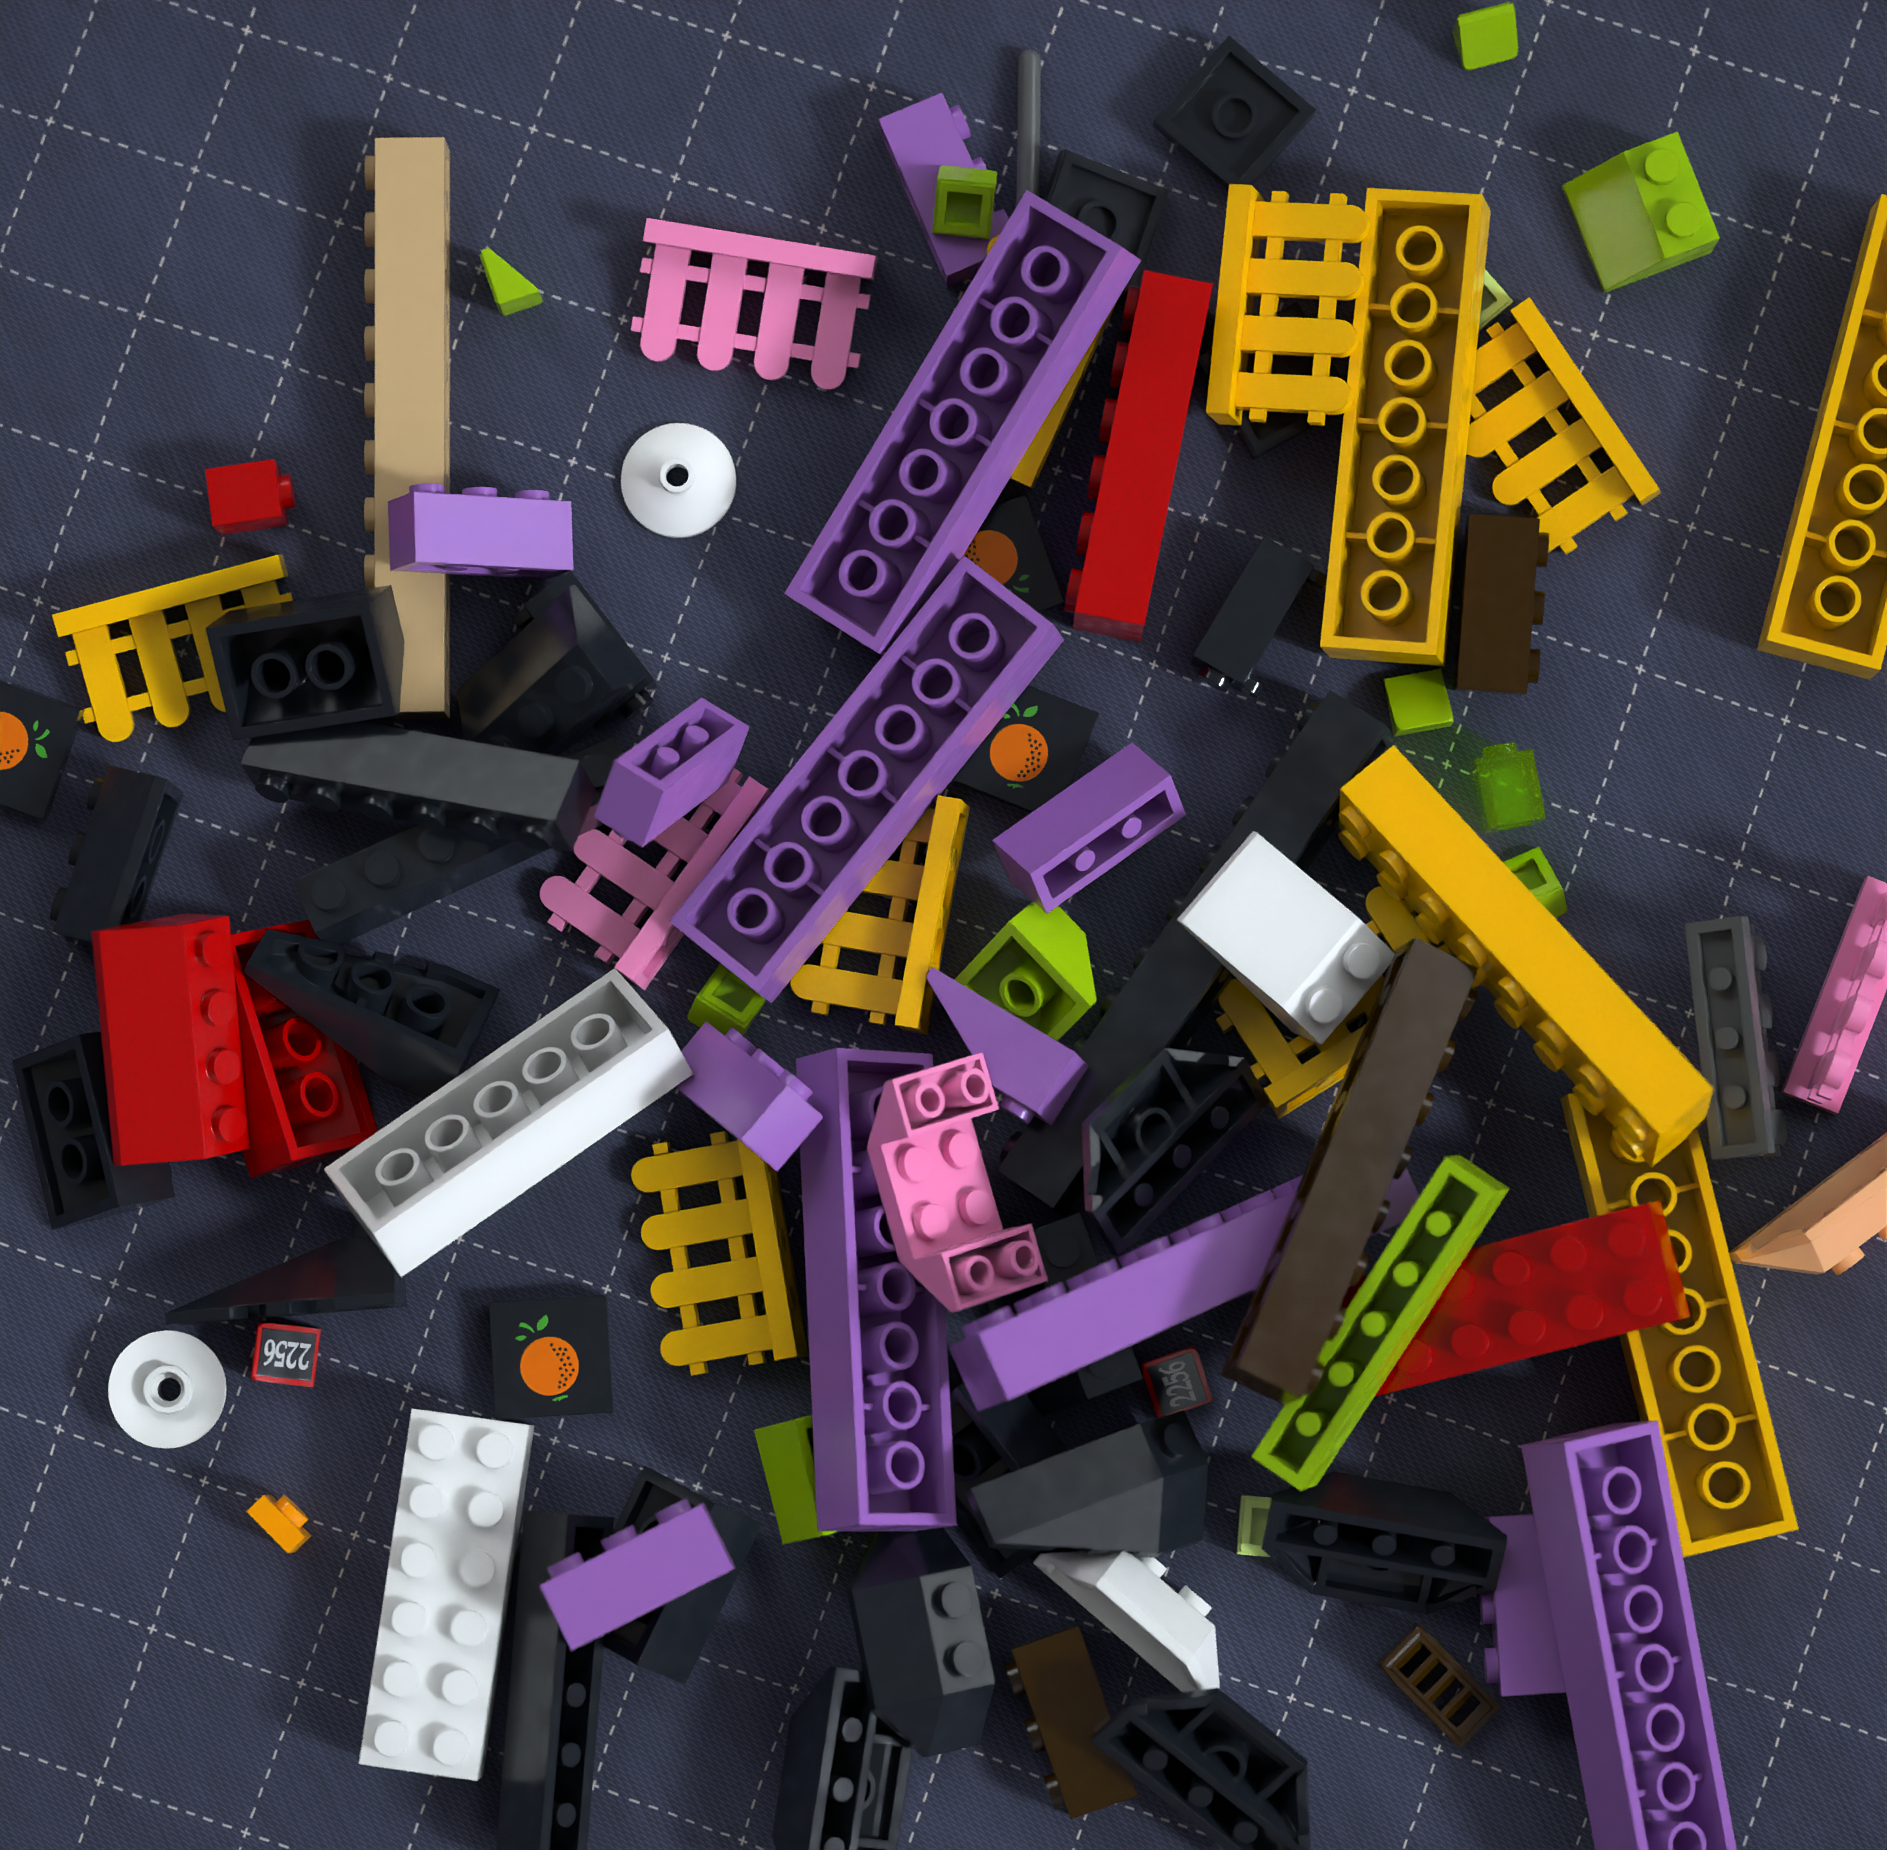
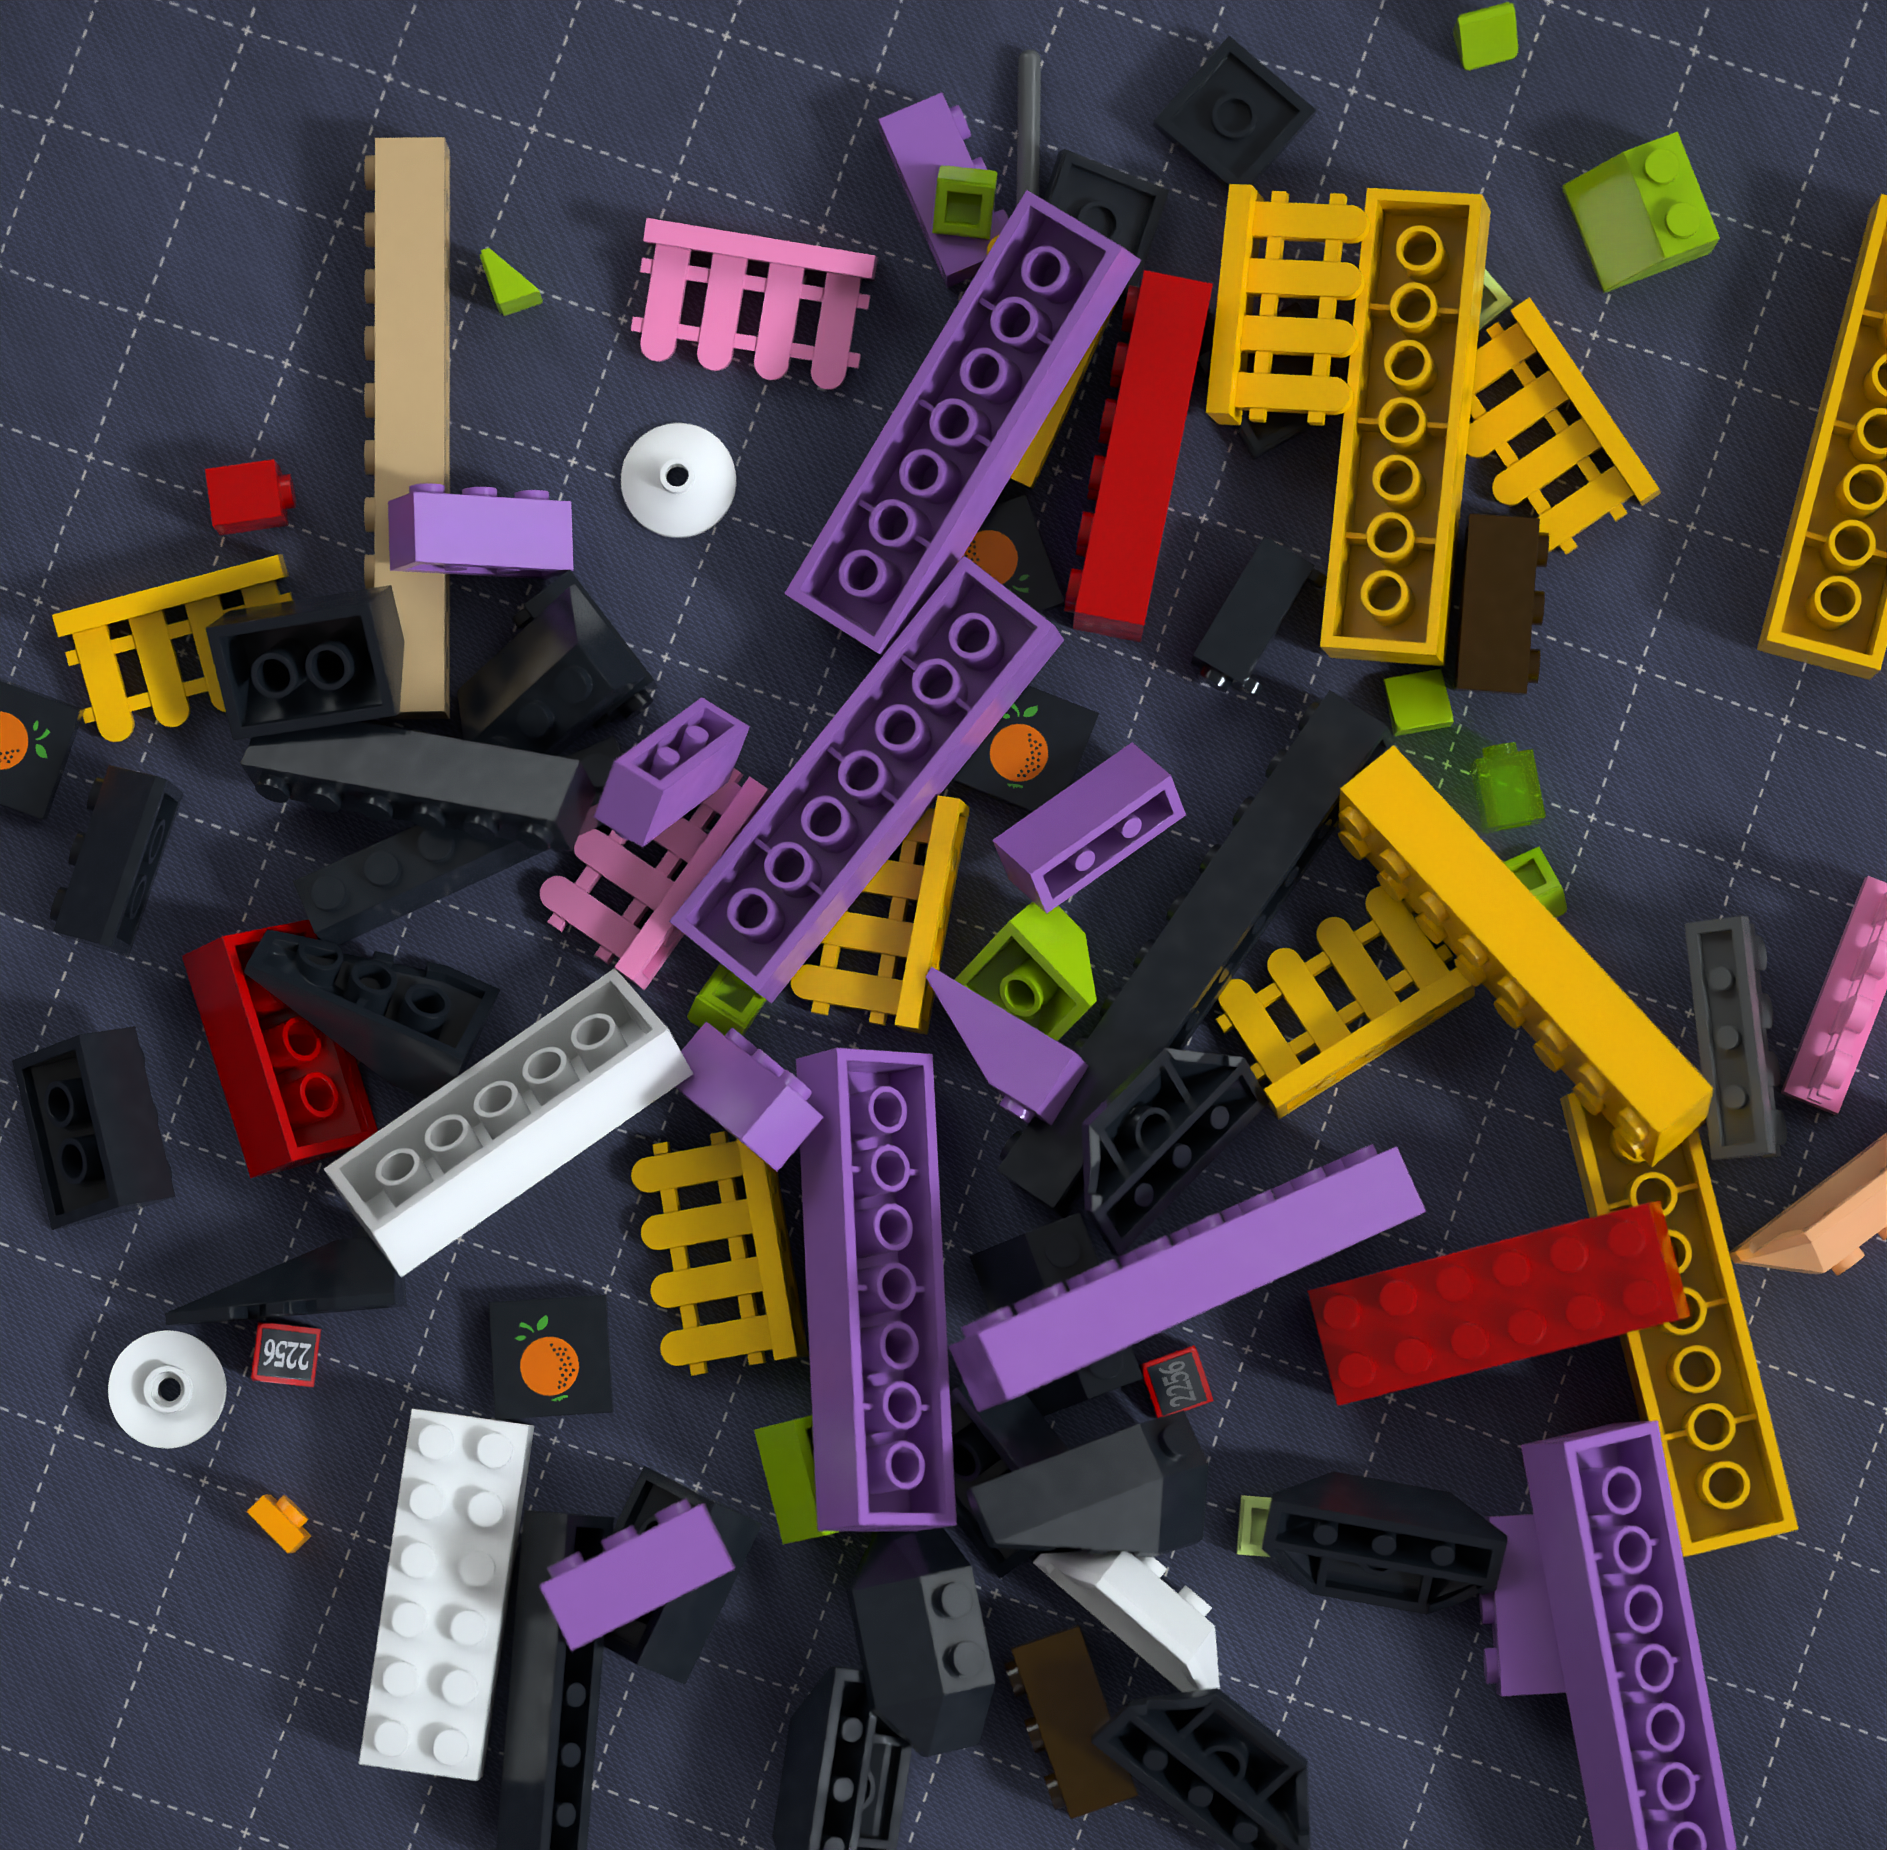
(171, 1039): red slope -> none
(940, 1188): bright pink slope -> none
(1286, 939): white slope -> none
(1350, 1173): dark brown brick -> none
(1382, 1320): lime brick -> none
(1404, 1650): dark brown slope -> none

